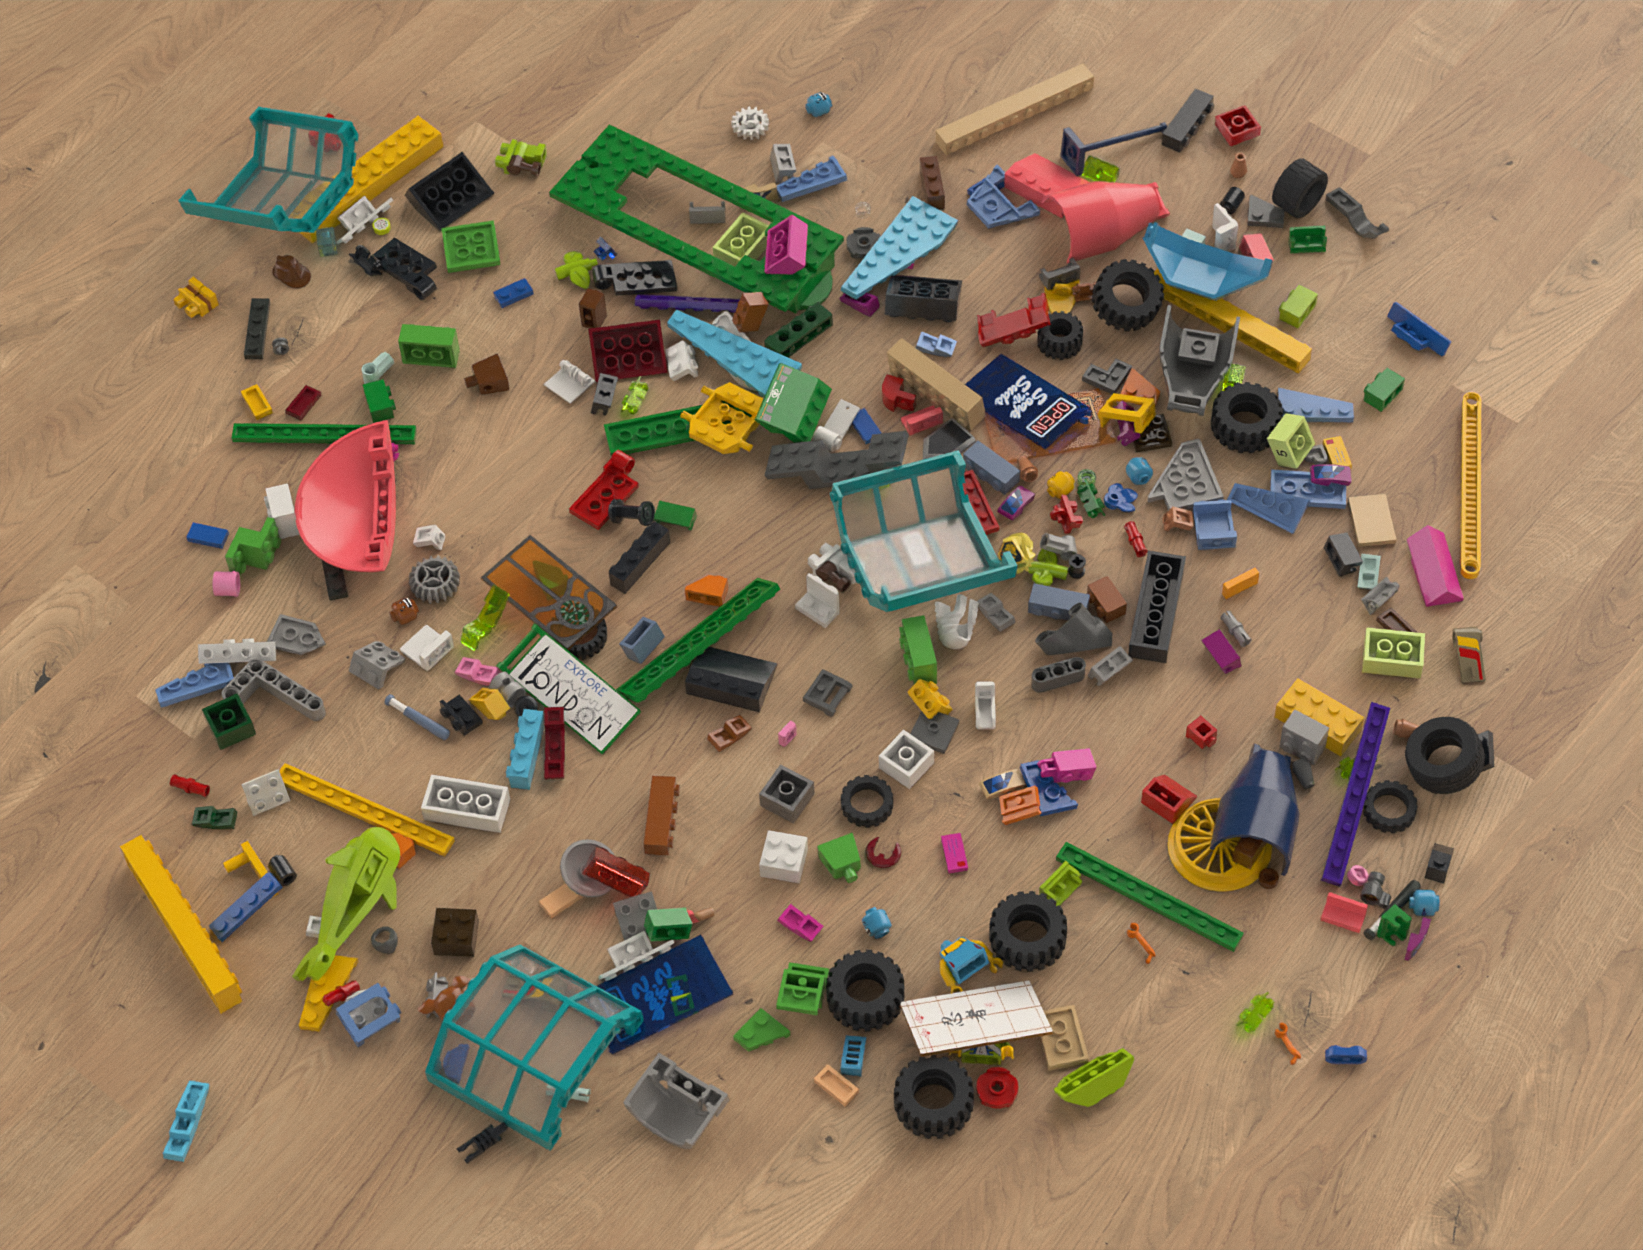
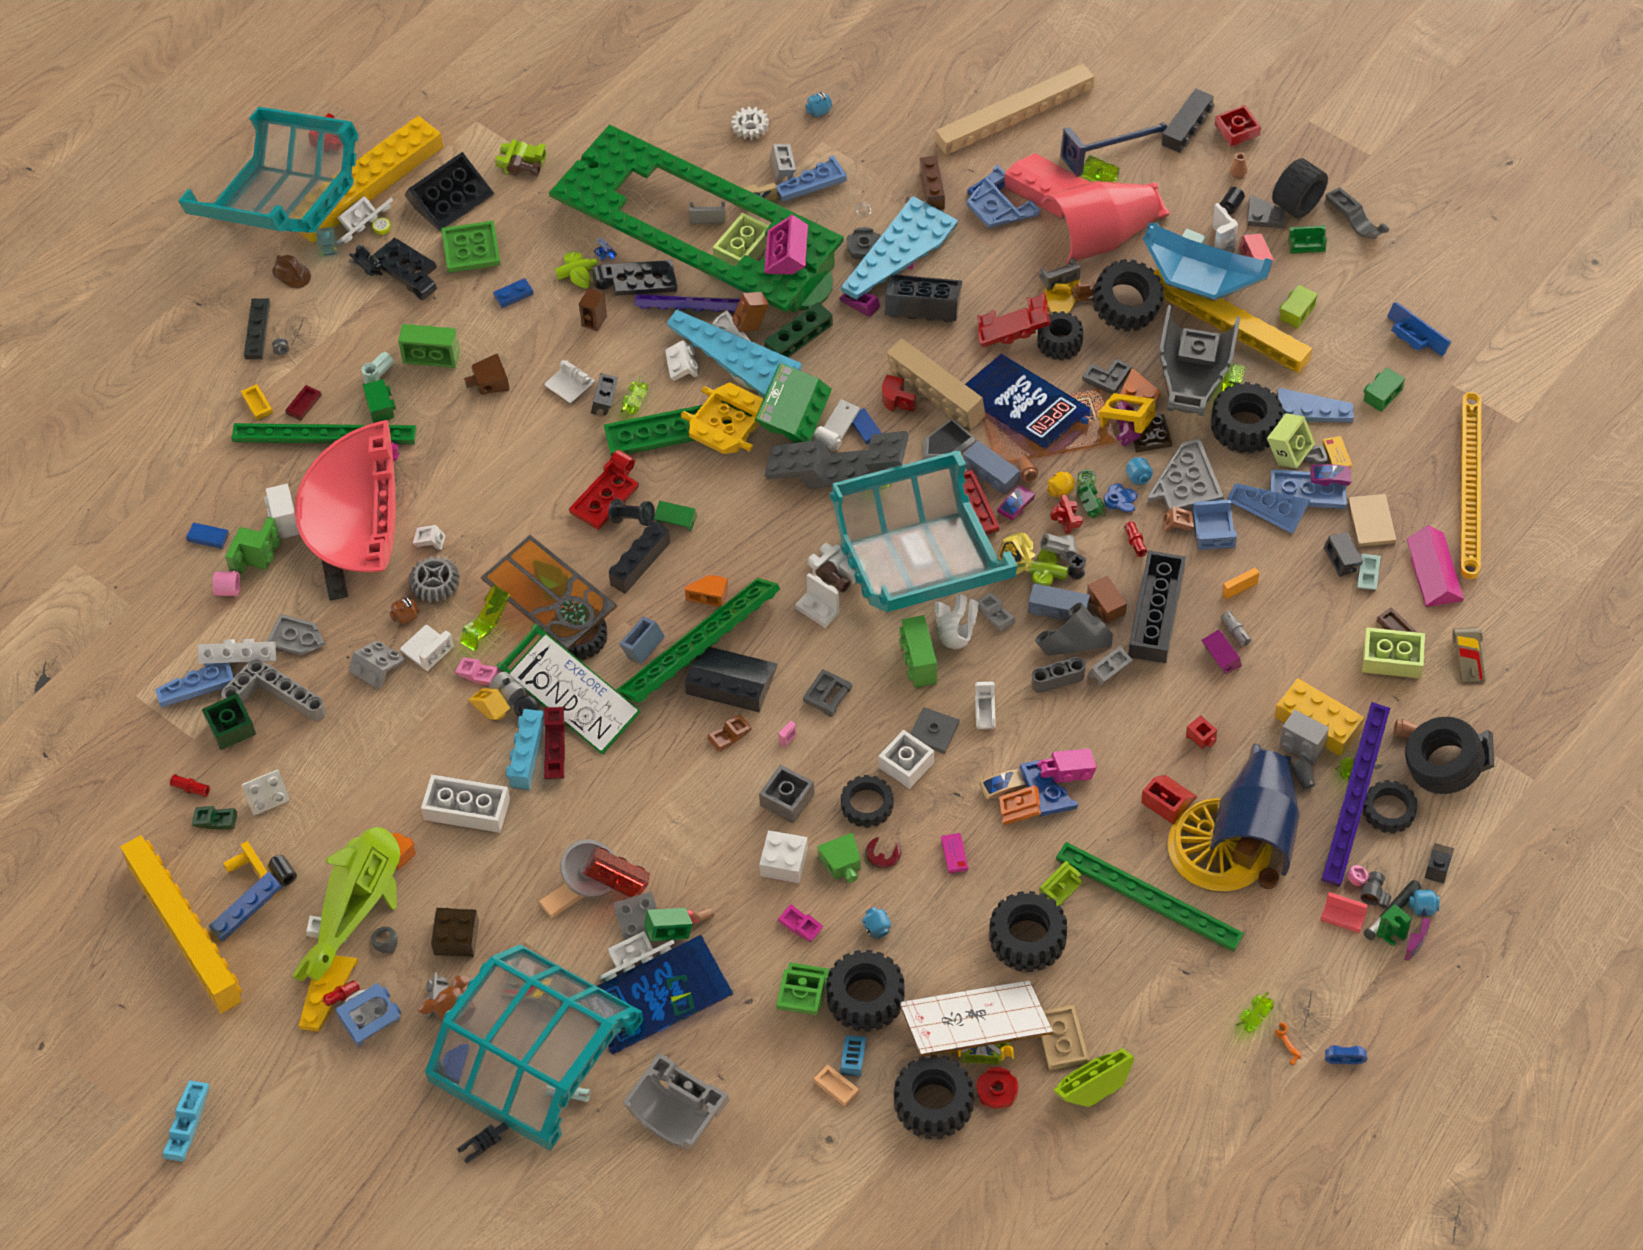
(197, 297): yellow hips -> none
(365, 809): yellow plate -> none
(430, 725): sand blue piece -> none
(460, 714): black bracket -> none
(628, 350): dark red slope -> none
(660, 815): dark orange brick -> none
(759, 1031): bright green wing -> none
(922, 419): coral panel -> none
(929, 699): yellow bracket -> none
(936, 346): light blue slope -> none
(963, 959): dark azure torso -> none
(1135, 934): orange piece -> none
(1379, 595): light grey hinge -> none

